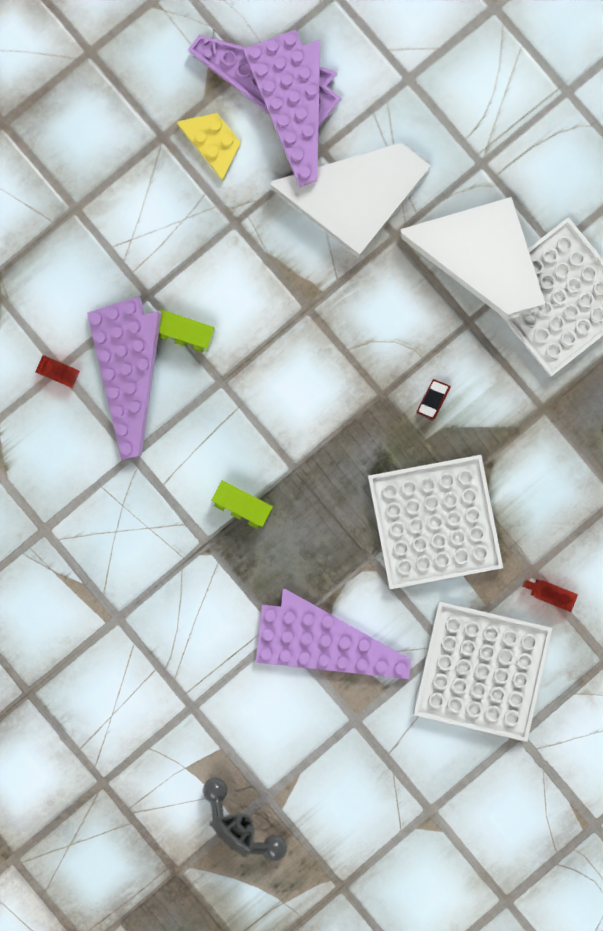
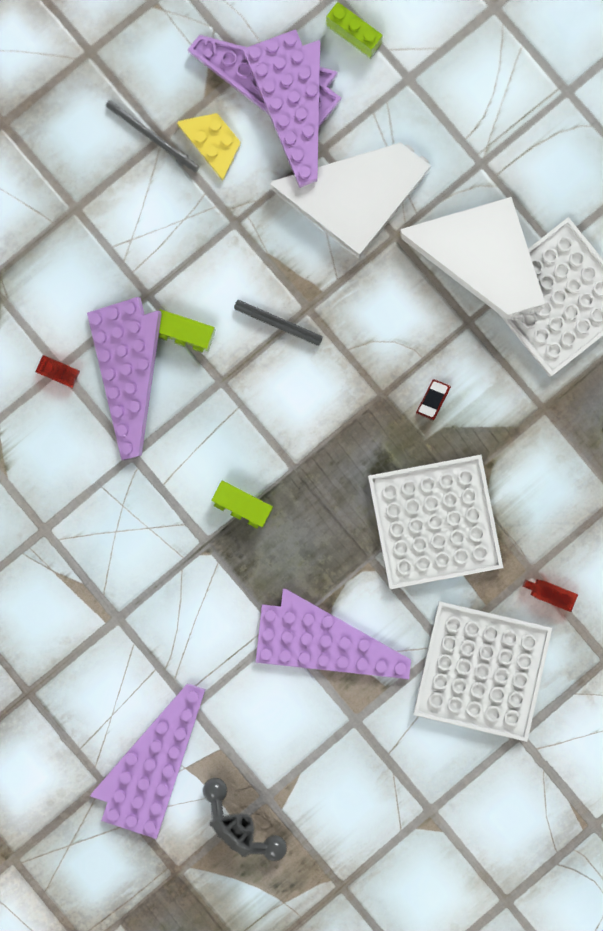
(145, 777): none -> lavender wing
(181, 157): none -> dark grey bar
(278, 322): none -> dark grey axle
(354, 29): none -> lime brick

